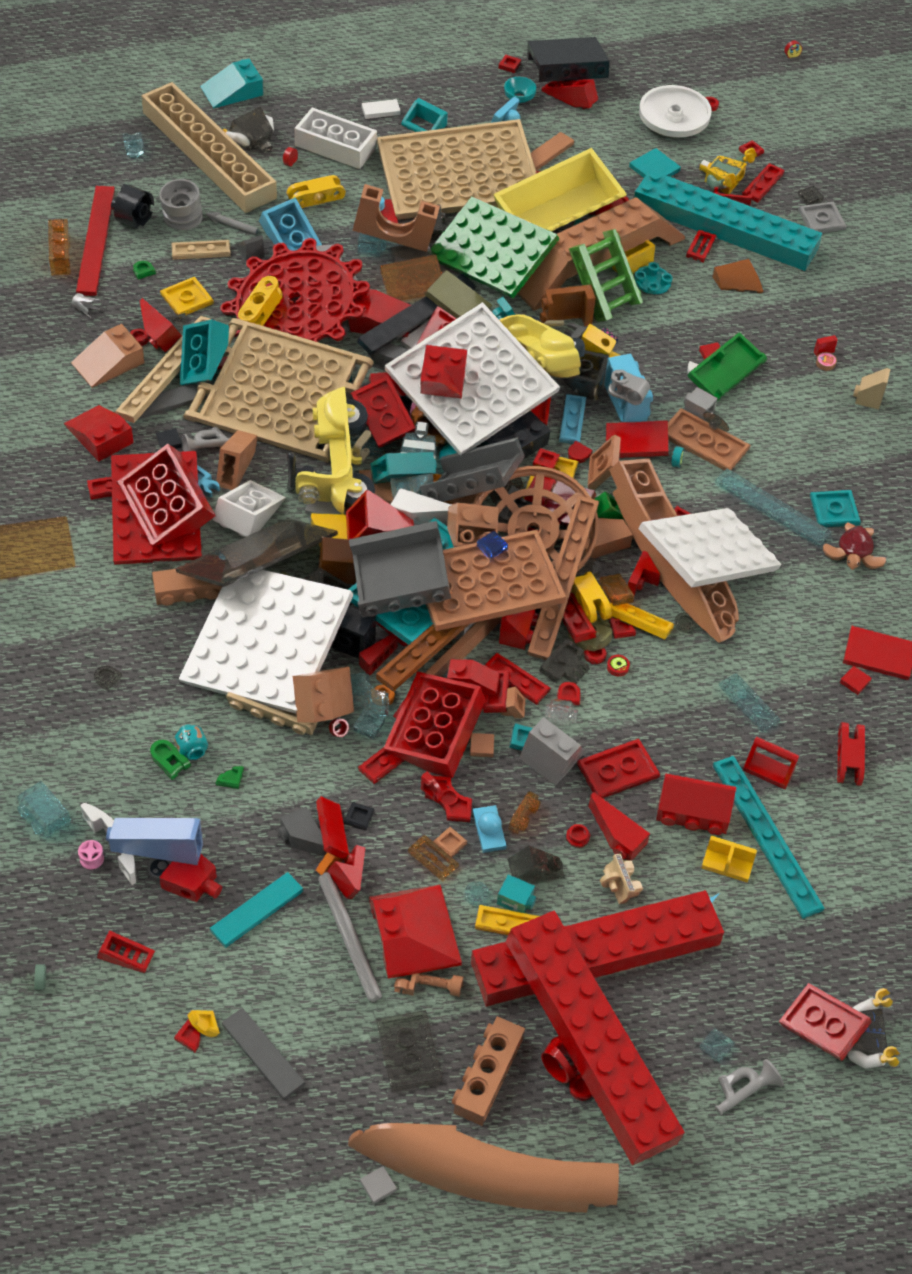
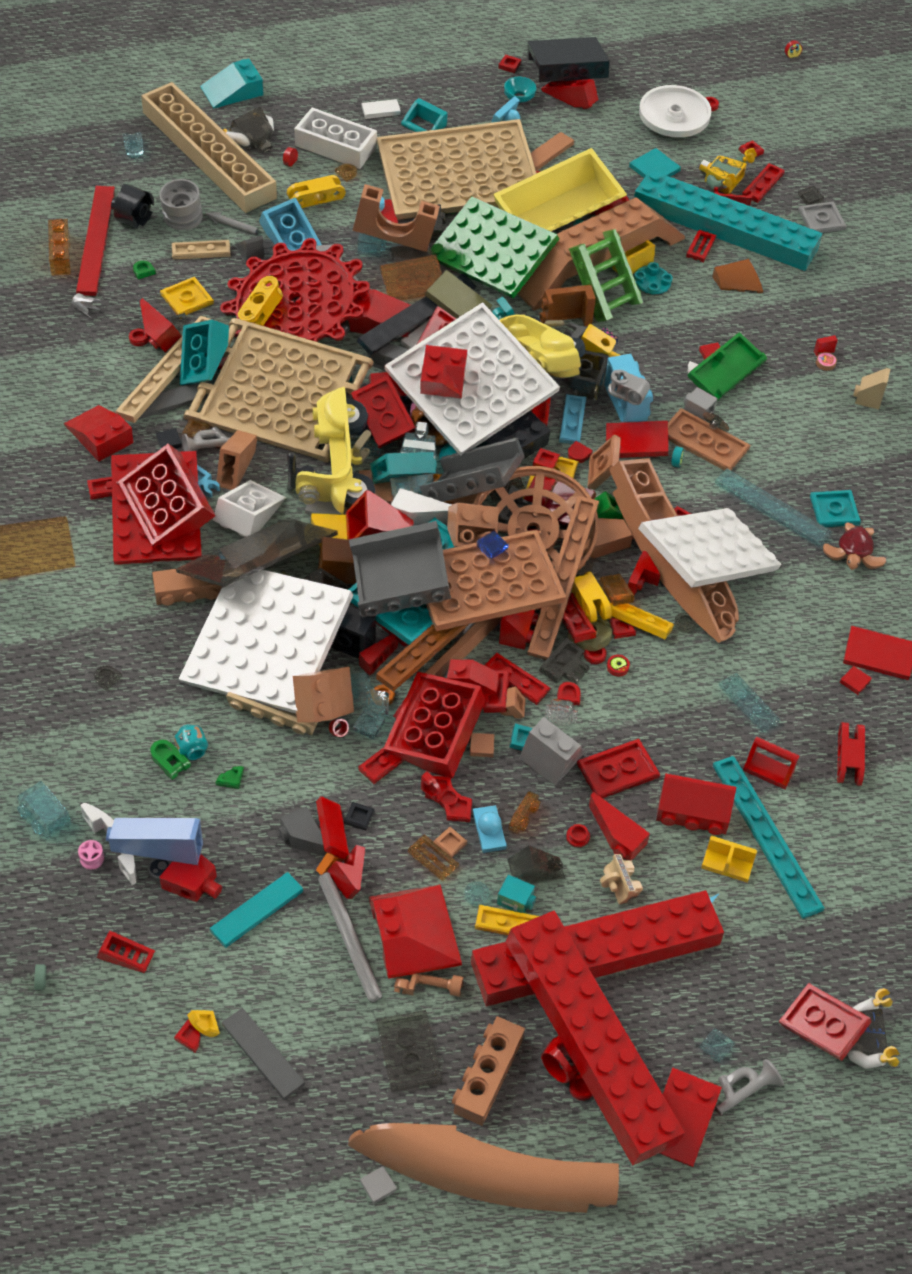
(109, 356): slope -> none
(194, 426): none -> clear orange tile
(346, 171): none -> clear orange tile
(693, 1106): none -> red slope

